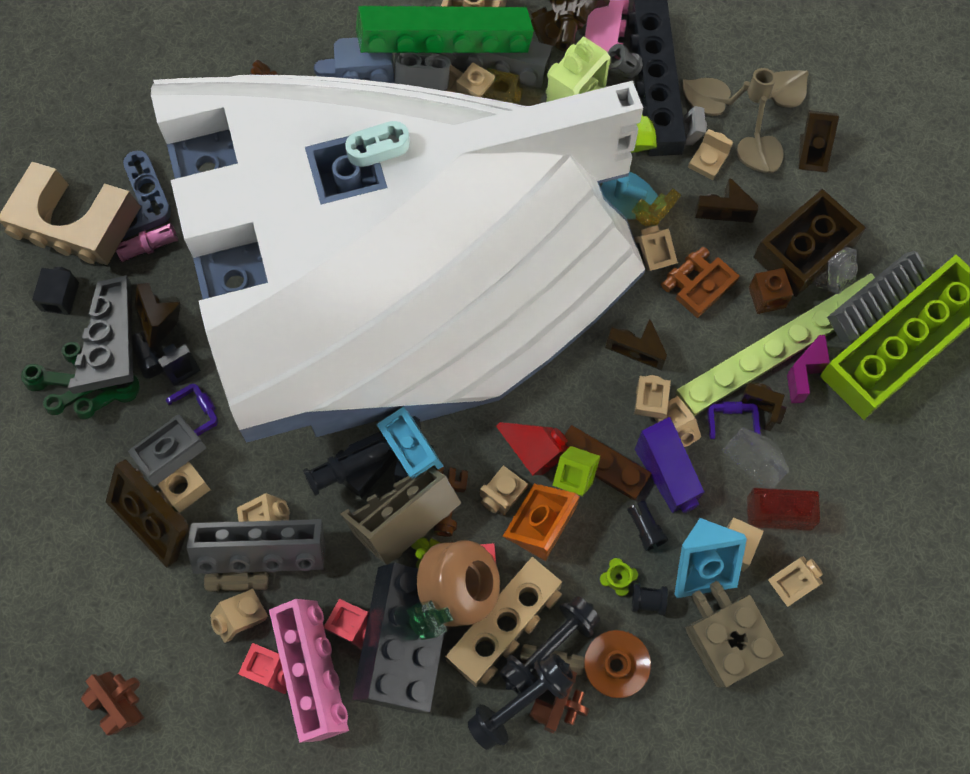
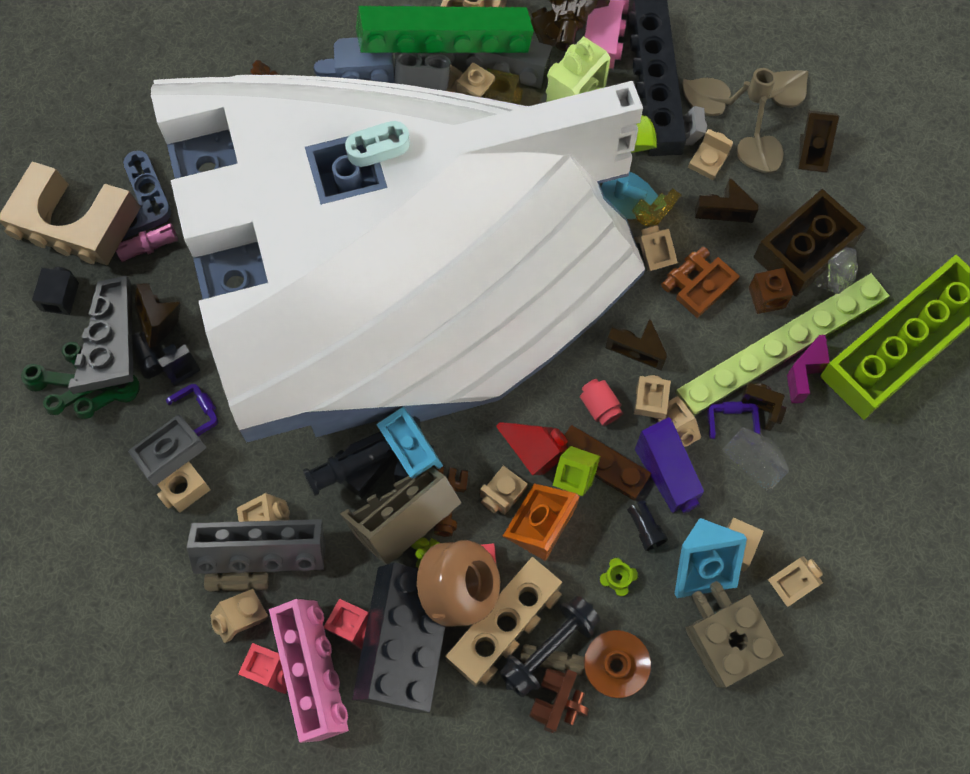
(116, 697): copper hips -> none
(146, 513): dark brown plate -> none
(427, 620): clear green plate -> none
(489, 727): black piece -> none
(601, 402): none -> coral brick
(626, 57): dark grey bush -> none
(649, 599): black bush -> none
(783, 509): clear red brick -> none
(878, 296): dark grey gear -> none

